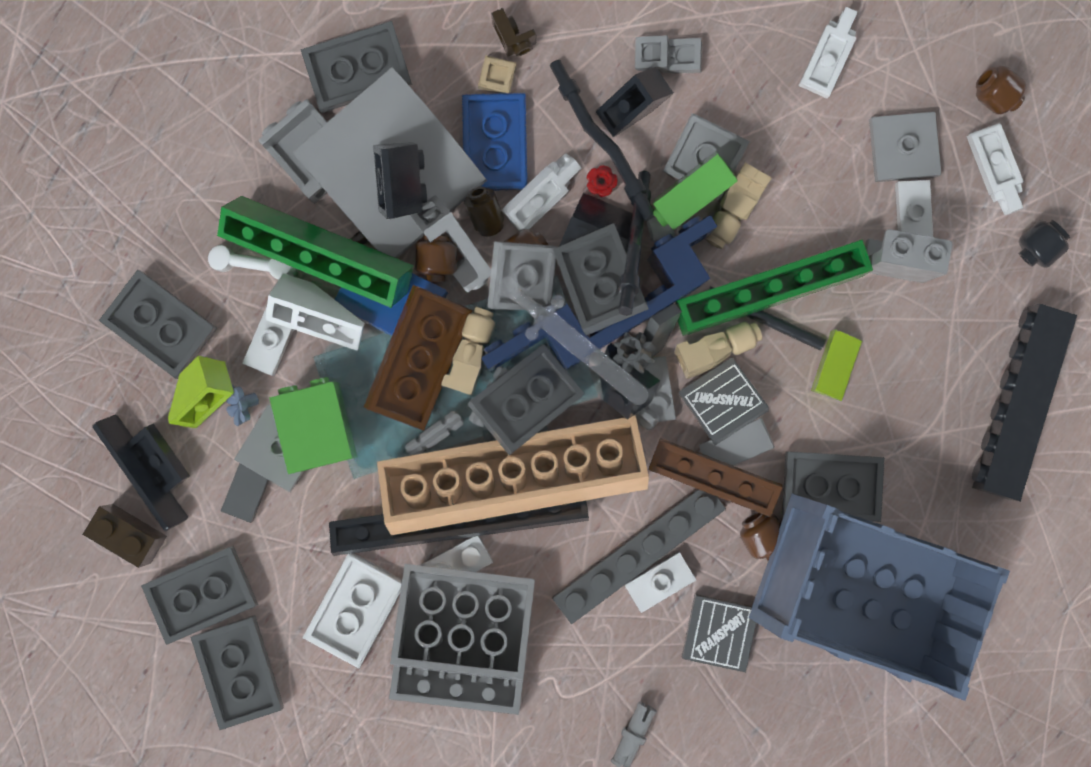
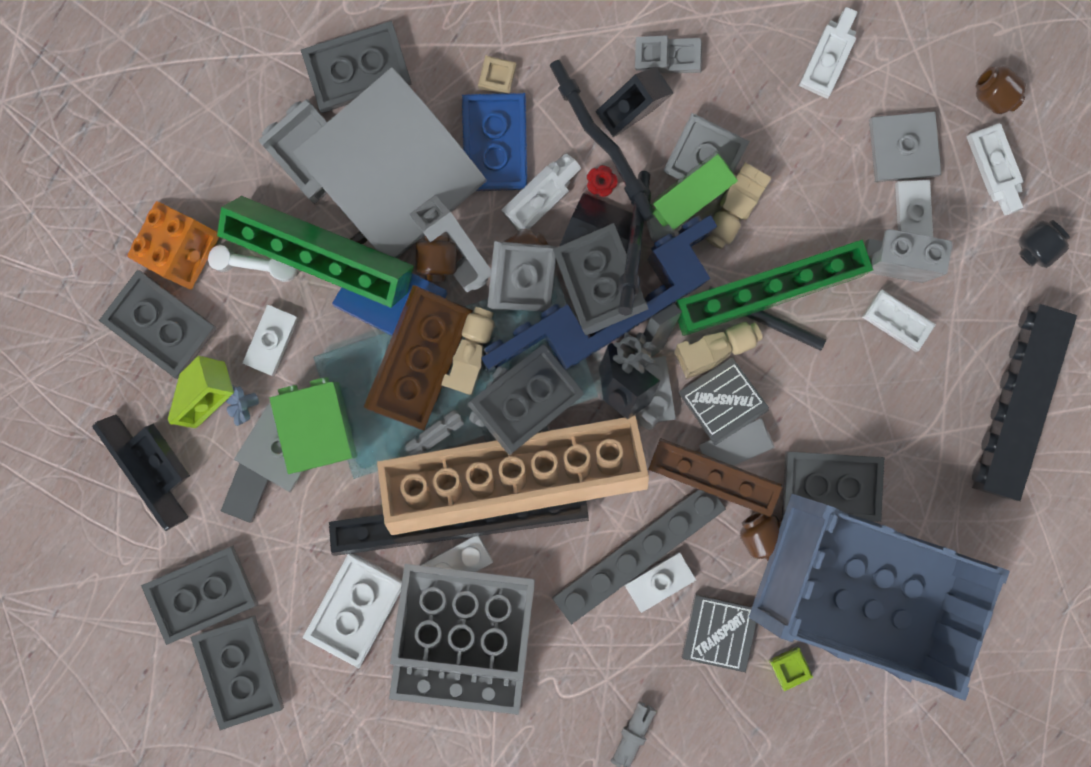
(124, 535): dark brown brick -> none
(173, 245): none -> orange bracket
(313, 312): white slope -> none
(399, 179): black slope -> none
(484, 211): dark brown brick -> none
(507, 30): dark brown bracket -> none
(573, 341): clear sword -> none
(791, 668): none -> lime tile
(836, 365): lime slope -> none
(898, 320): none -> white plate

